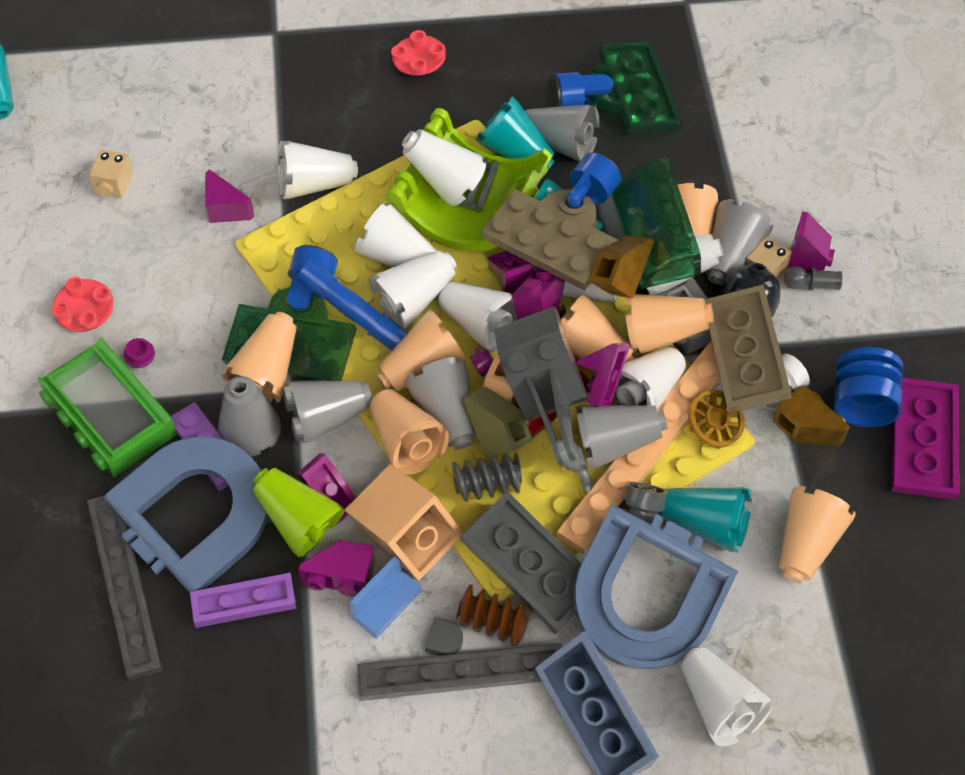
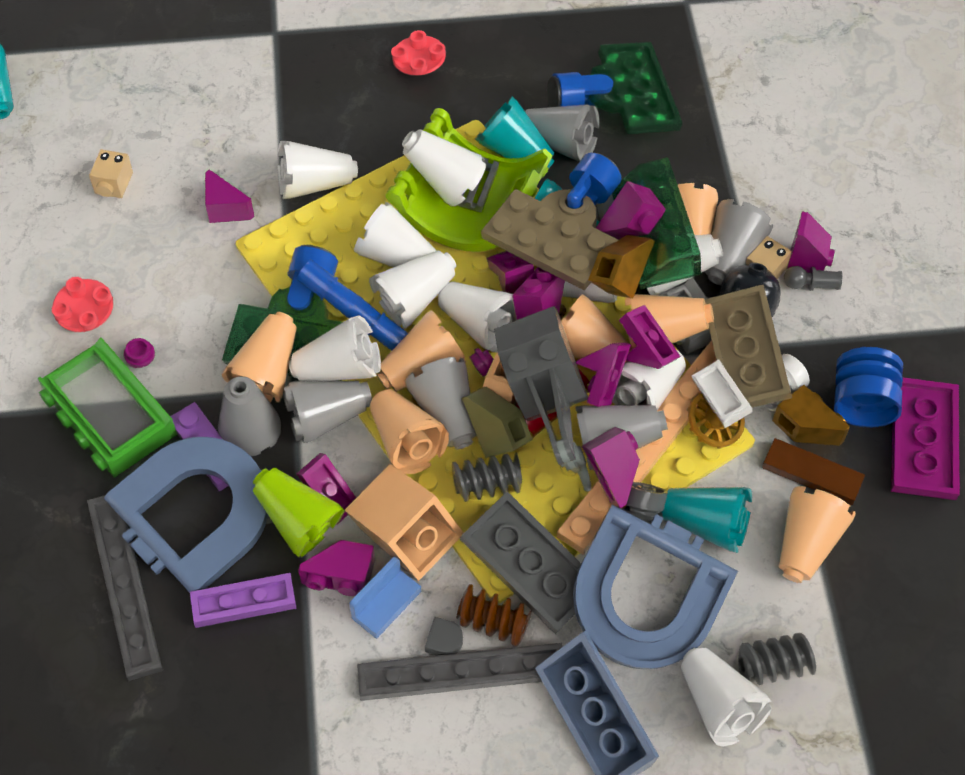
(338, 354): none -> white cone
(614, 463): none -> magenta slope
(632, 212): none -> magenta slope
(651, 343): none -> magenta slope
(722, 393): none -> white tile
(776, 656): none -> dark grey piece
(813, 471): none -> reddish brown tile

